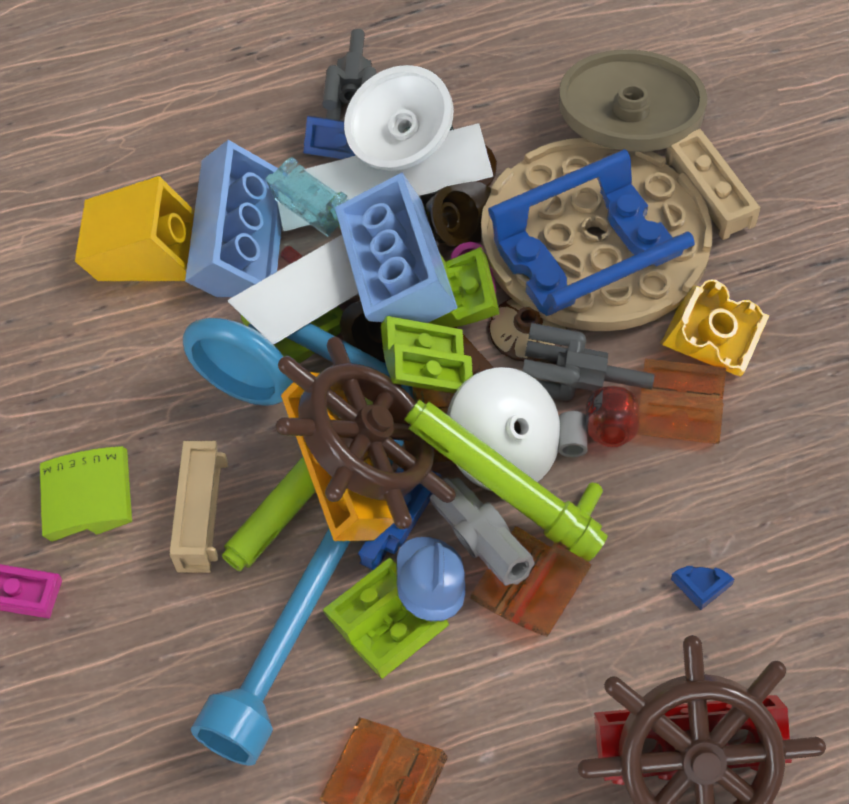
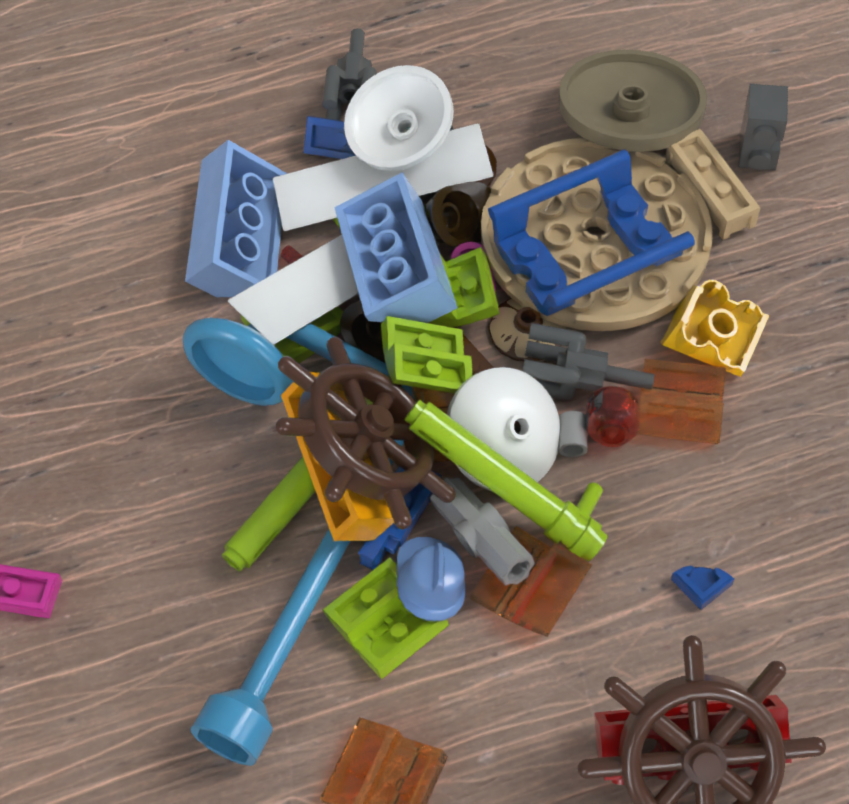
(85, 492): lime slope -> none
(136, 234): yellow slope -> none
(196, 507): tan container -> none
(306, 196): clear light blue hinge -> none
(763, 126): none -> dark grey brick

